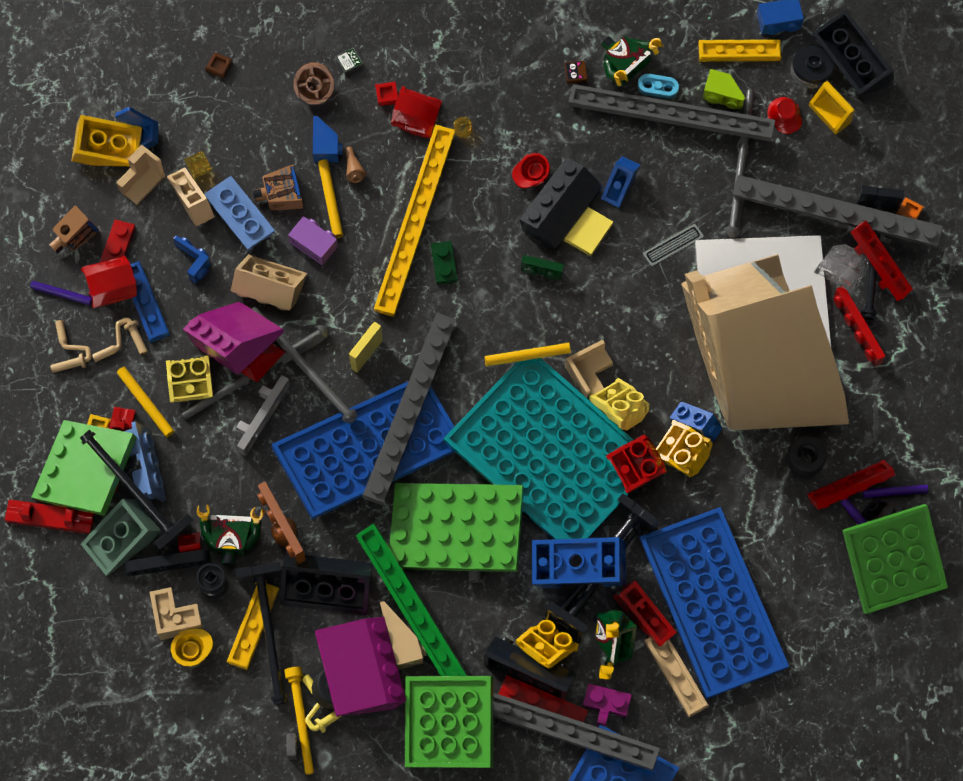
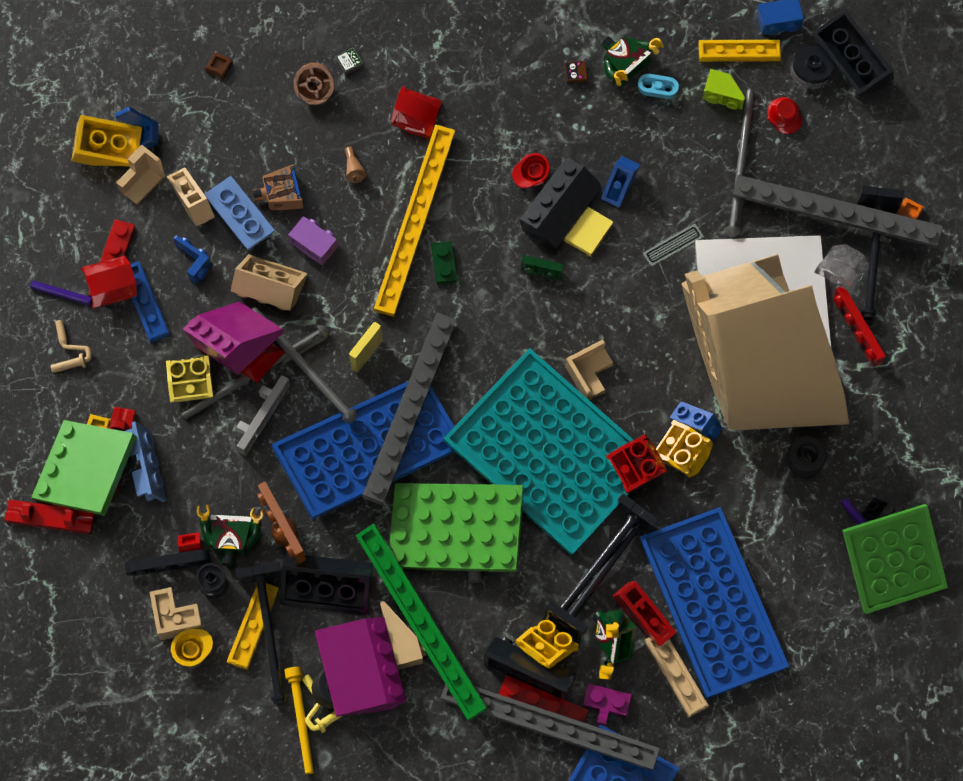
(73, 230): medium nougat torso -> none
(120, 536): sand green slope -> none
(131, 326): tan piece -> none
(145, 402): yellow piece -> none
(168, 528): black tile -> none
(197, 165): clear yellow tile -> none
(291, 746): flat silver tile -> none
(325, 142): blue slope -> none
(330, 198): yellow piece -> none
(386, 93): red plate -> none
(449, 721): bright green plate -> none
(466, 131): clear yellow bush -> none
(527, 354): yellow piece -> none
(601, 562): blue plate -> none
(621, 404): light yellow slope -> none
(672, 112): dark grey plate -> none
(829, 111): yellow tile -> none
(851, 484): red plate -> none
(881, 261): red hinge -> none
(895, 491): dark purple bar -> none

